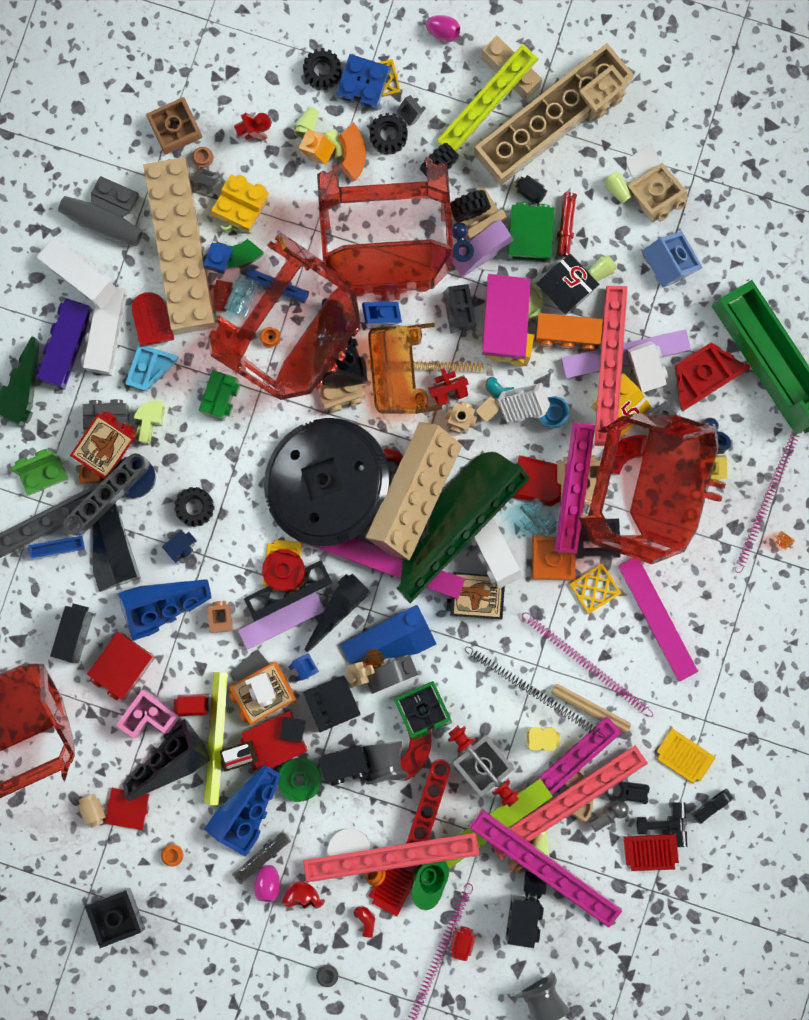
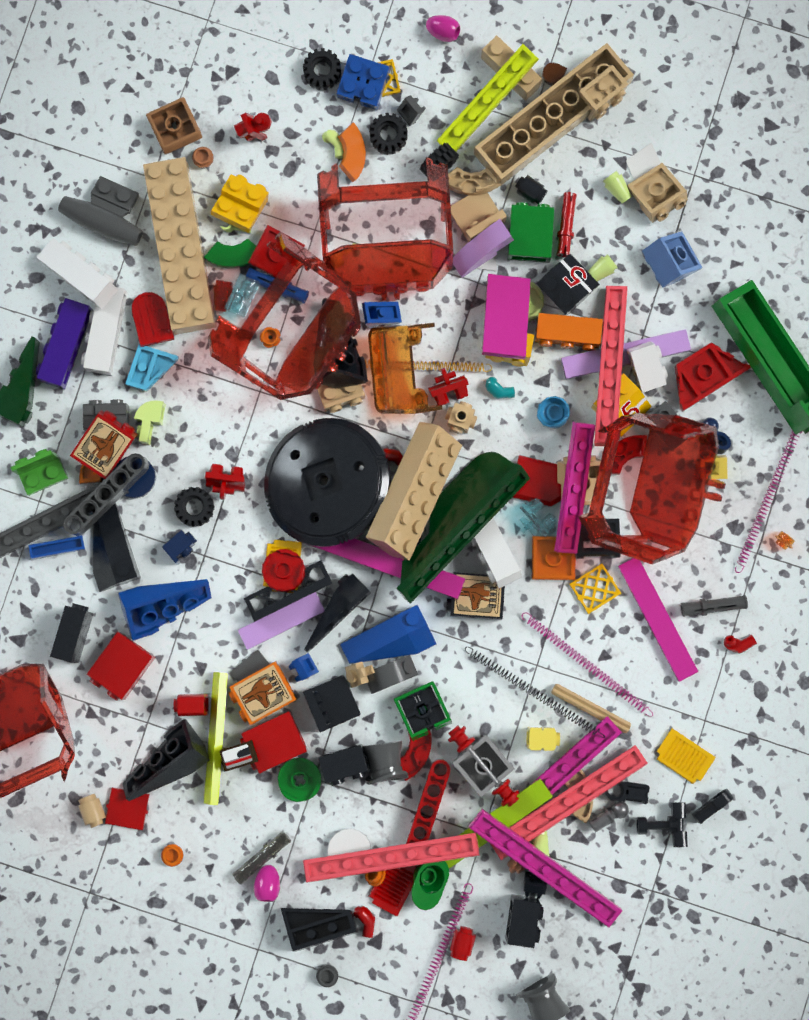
(115, 917): black brick -> none
(146, 710): bright pink brick -> none
(206, 177): dark grey tile -> none
(218, 257): blue bracket -> none
(218, 395): green brick -> none
(220, 626): nougat brick -> none
(225, 483): none -> red hips
(239, 818): blue wedge -> none
(261, 689): white brick -> none
(266, 258): none -> red tile
(293, 729): black tile -> none
(302, 894): red hair -> none
(306, 122): yellowish green cone -> none
(317, 147): light orange brick -> none
(317, 926): none -> black wedge
(374, 657): clear orange plate -> none
(459, 232): dark blue plate -> none
(459, 308): black hinge -> none
(470, 205): black tyre -> none
(472, 183): none -> tan tile
(488, 409): tan slope -> none
(524, 403): white brick -> none
(553, 73): none -> reddish brown tile
(651, 852): red window -> none
(716, 605): none -> dark grey pin
(737, 645): none -> red arm

